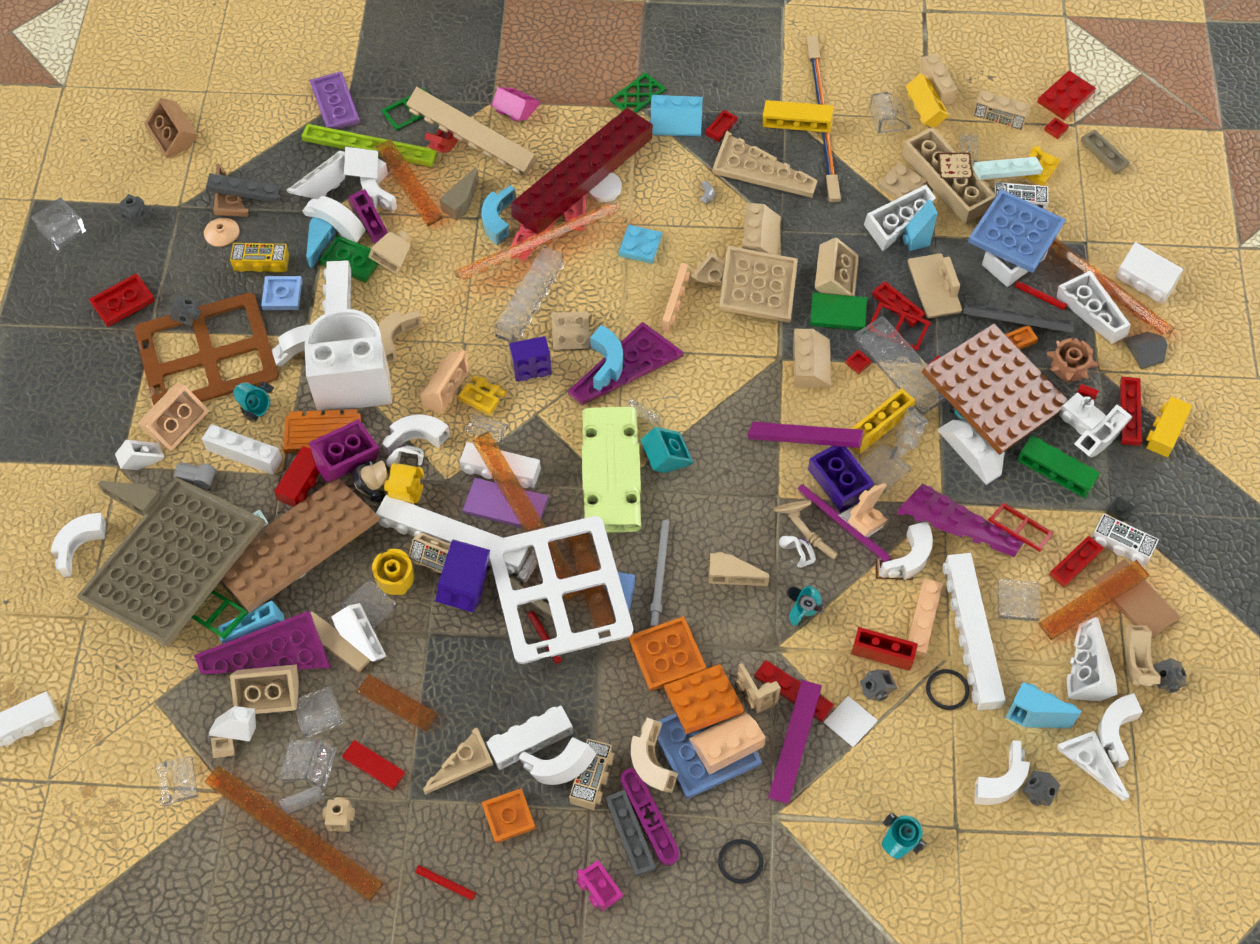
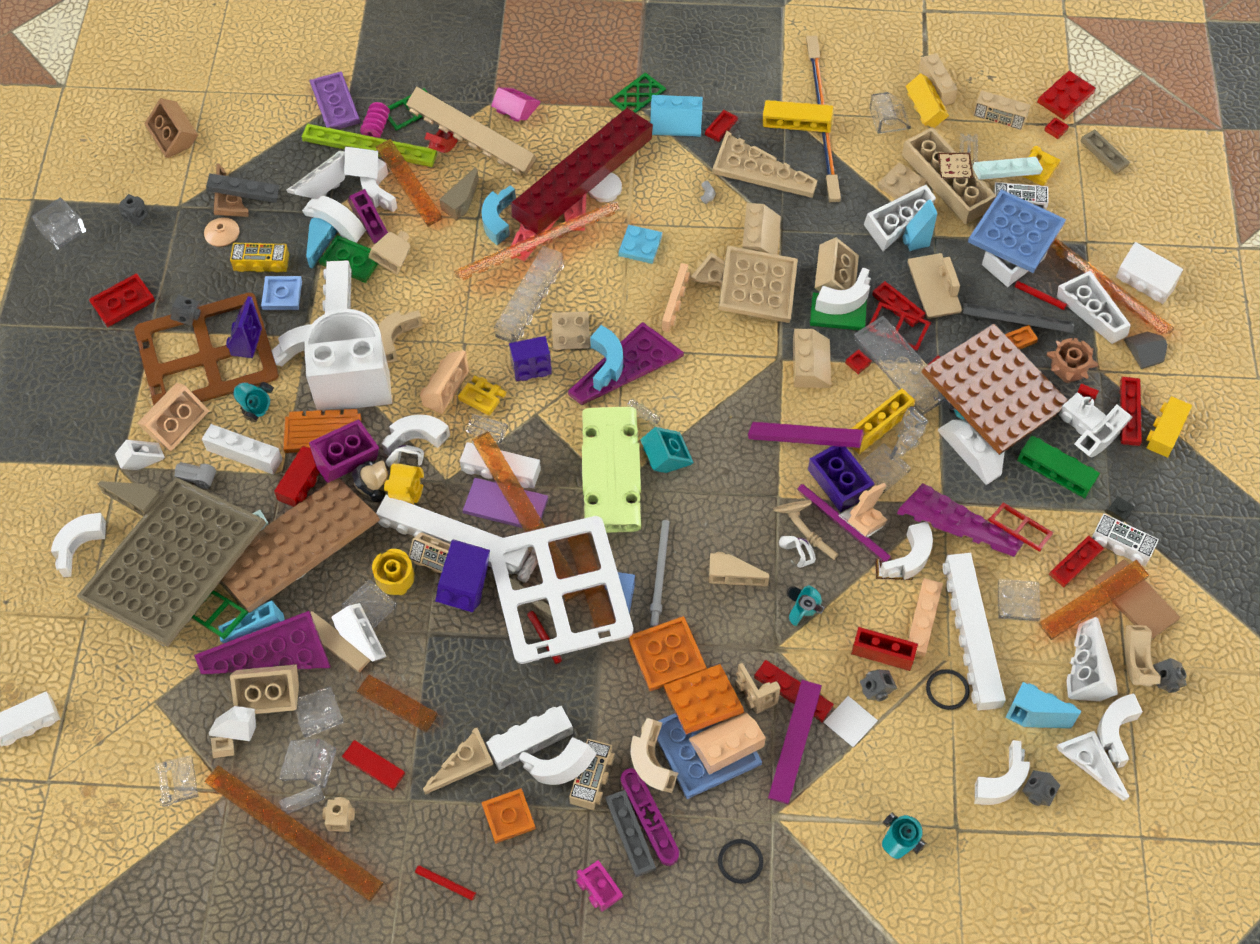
(245, 331): none -> dark purple slope
(375, 120): none -> dark pink piece
(844, 301): none -> white arch

